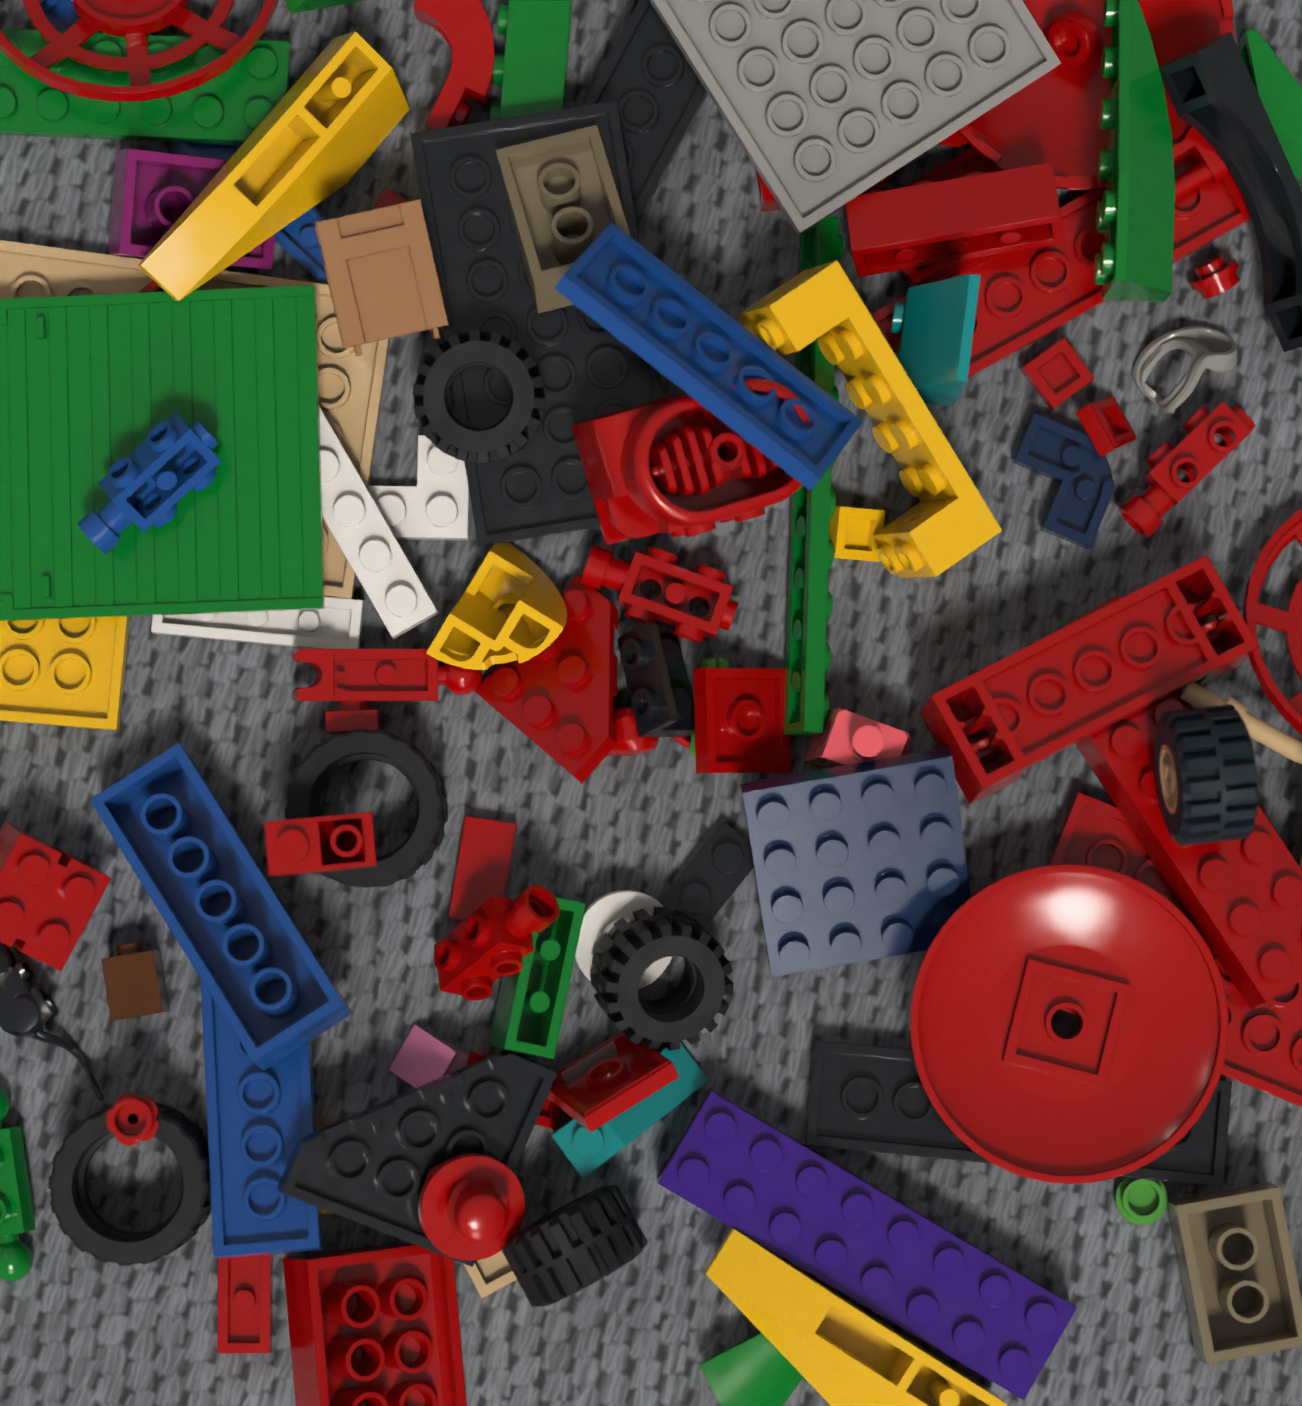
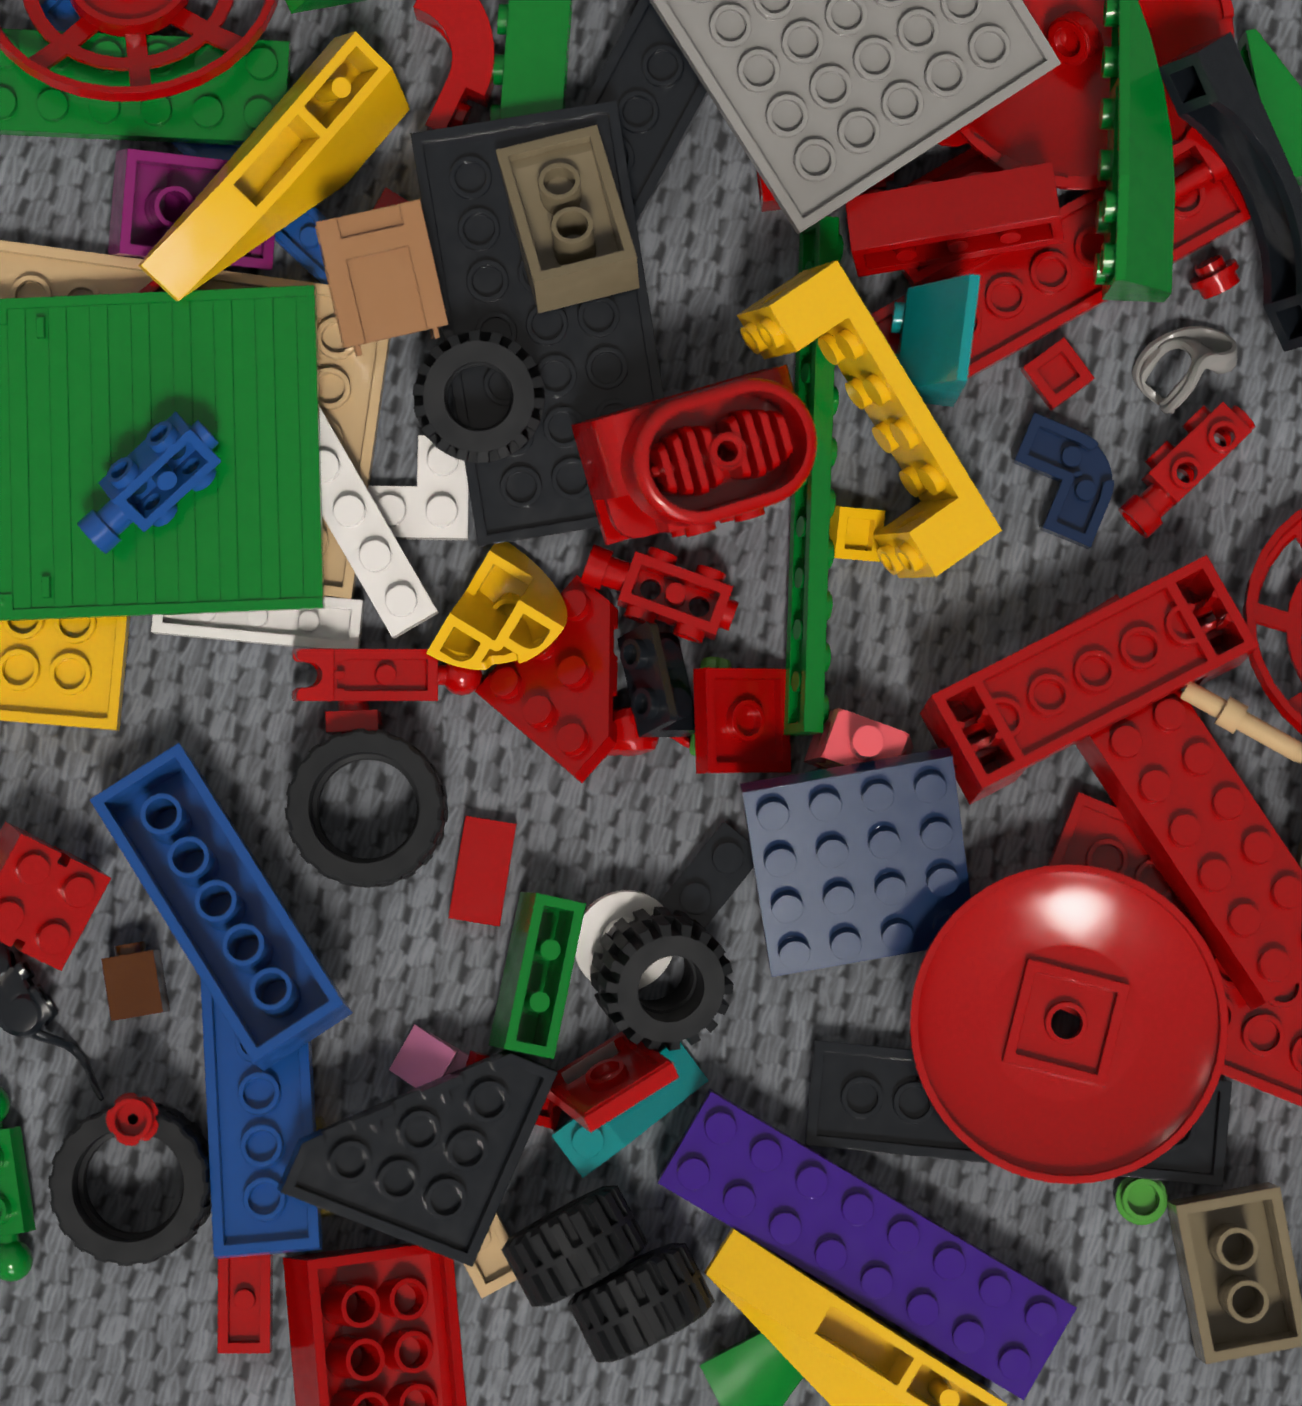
(320, 844): red slope -> none
(471, 1206): red plate -> none
(492, 942): red brick -> none
(641, 1303): none -> black tyre
(707, 354): blue plate -> none
(1106, 425): red tile -> none
(1205, 775): black wheel -> none

